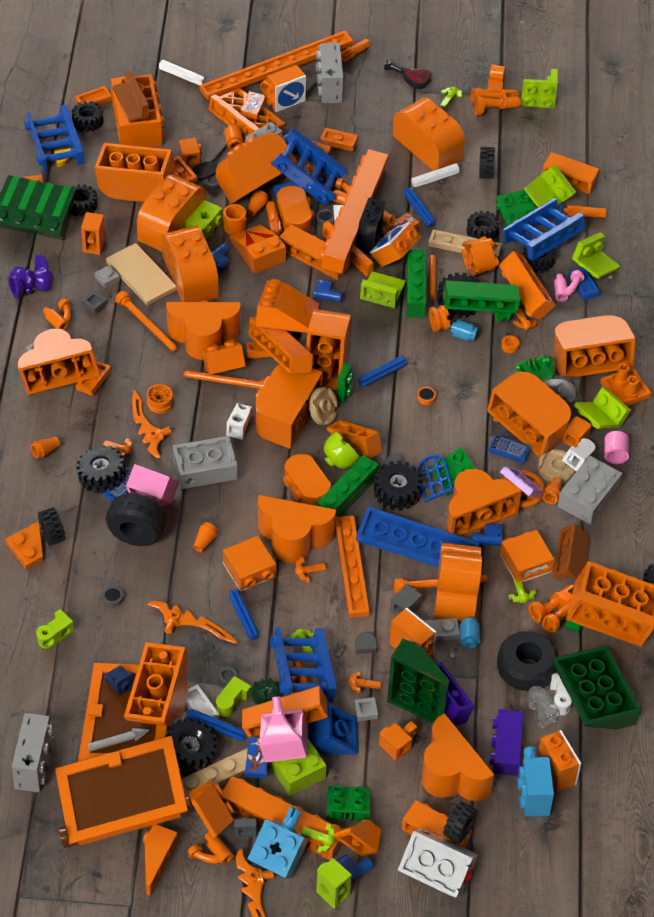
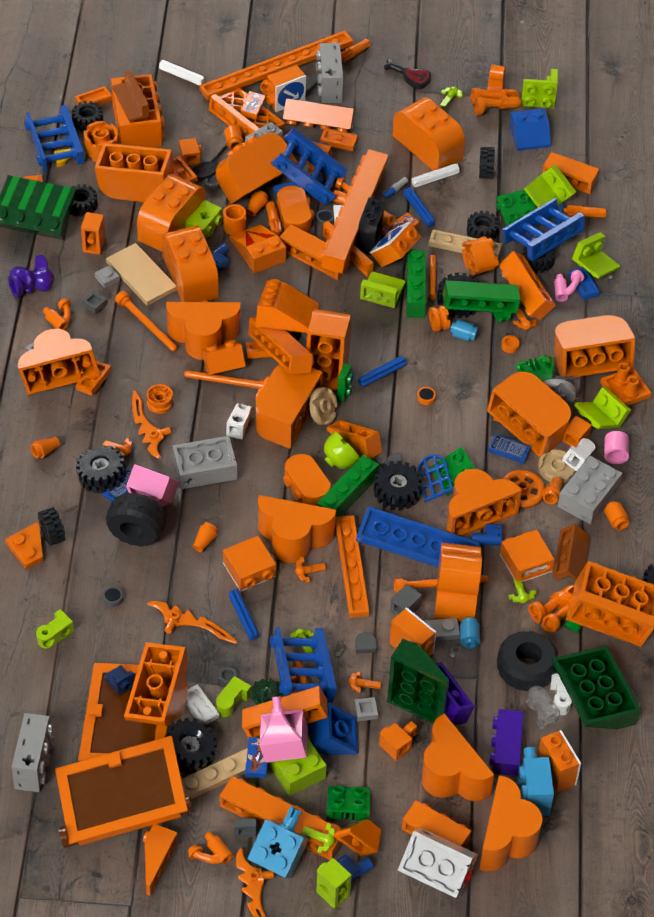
(98, 134): none -> orange brick
(136, 733): light grey piece -> none
(211, 807): orange slope -> none
(217, 725): blue axle -> none
(318, 114): none -> brick
(324, 292): blue piece -> none
(395, 187): none -> piece
(460, 822): black tyre -> none
(511, 828): none -> orange brick
(522, 482): lavender tile -> none
(530, 129): none -> blue slope
(617, 515): none -> orange brick

